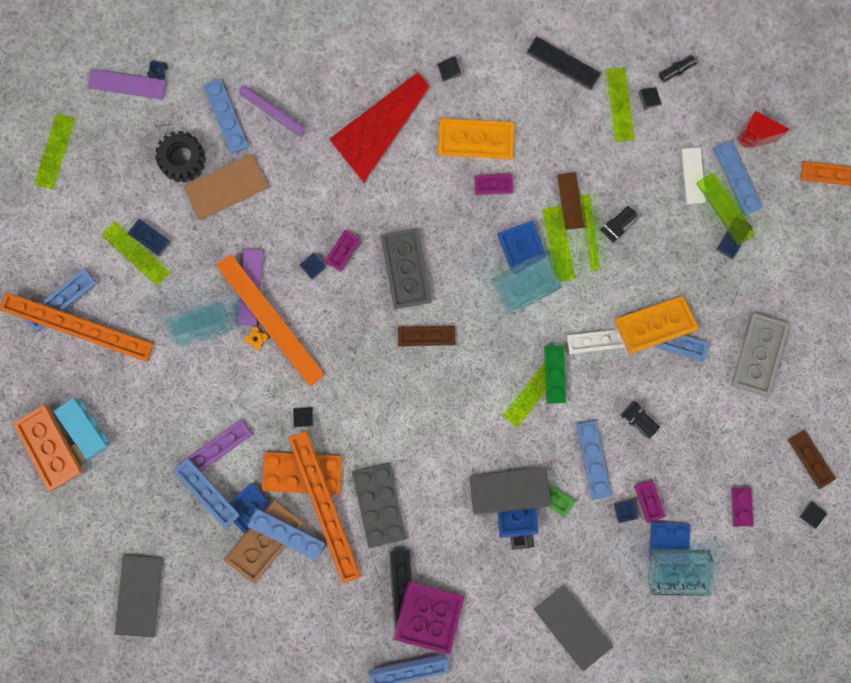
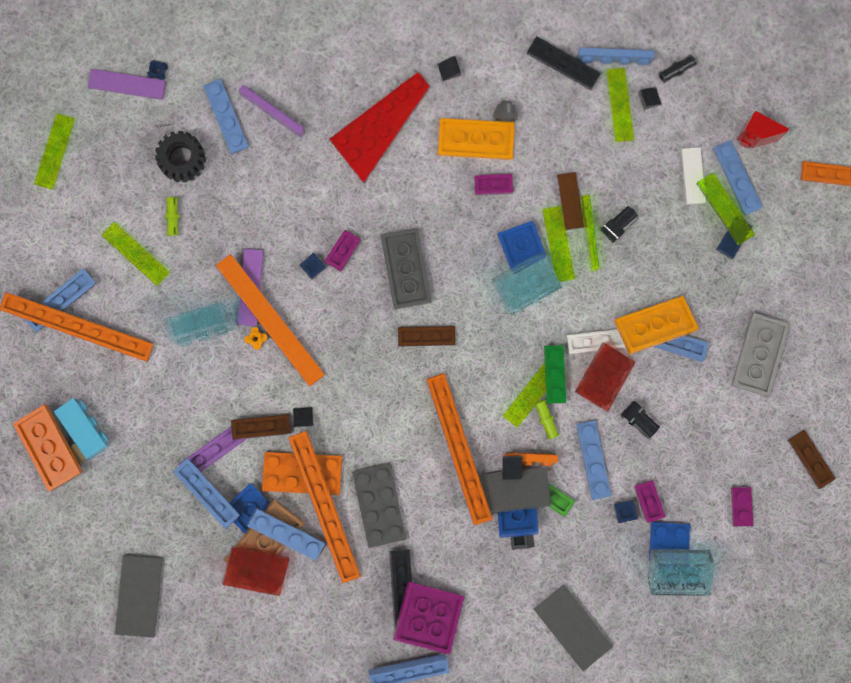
(148, 237): dark blue plate -> none
(172, 216): none -> lime pin
(225, 187): medium nougat tile -> none
(255, 570): none -> clear red plate
(260, 427): none -> reddish brown tile
(459, 449): none -> orange tile
(505, 112): none -> dark grey cone
(512, 468): none -> black slope
(530, 458): none -> orange hinge
(546, 419): none -> lime pin
(605, 377): none -> clear red plate
(623, 56): none -> medium blue plate
(813, 515): black tile -> none

